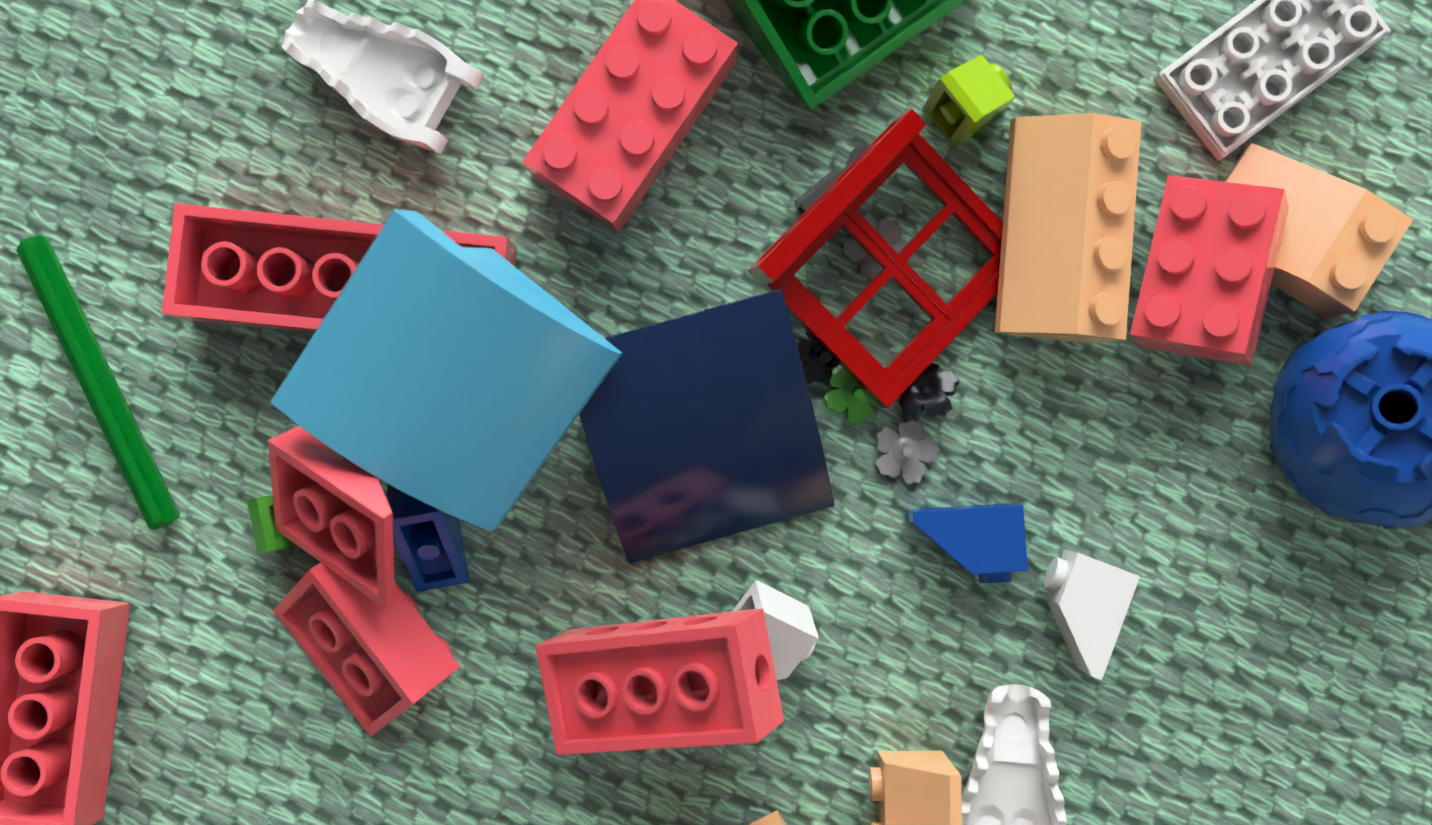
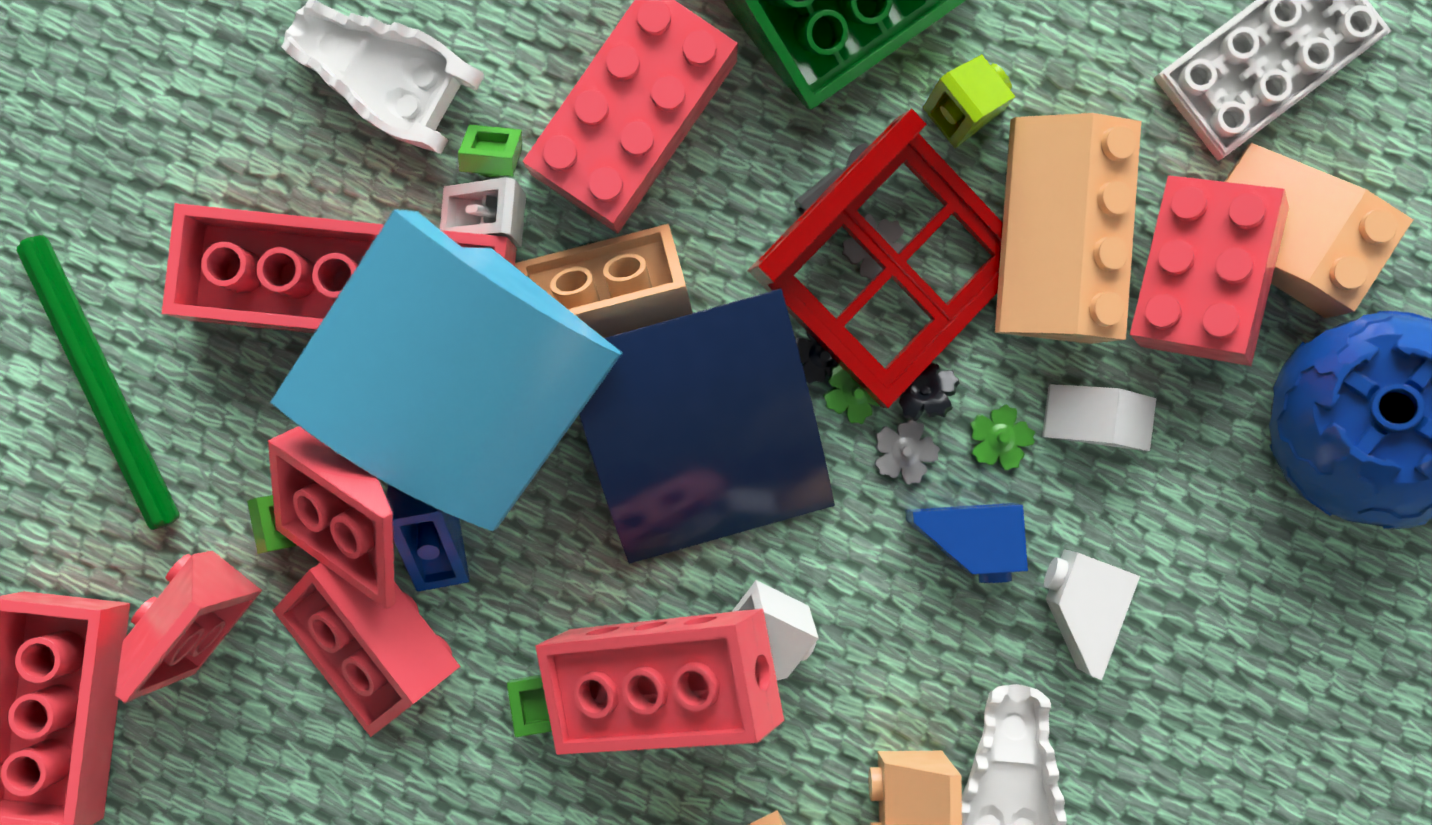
(183, 624): none -> coral slope
(485, 208): none -> white slope
(490, 151): none -> bright green plate
(528, 706): none -> bright green plate
(616, 281): none -> light nougat slope
(1000, 438): none -> bright green plant
(1099, 416): none -> white slope

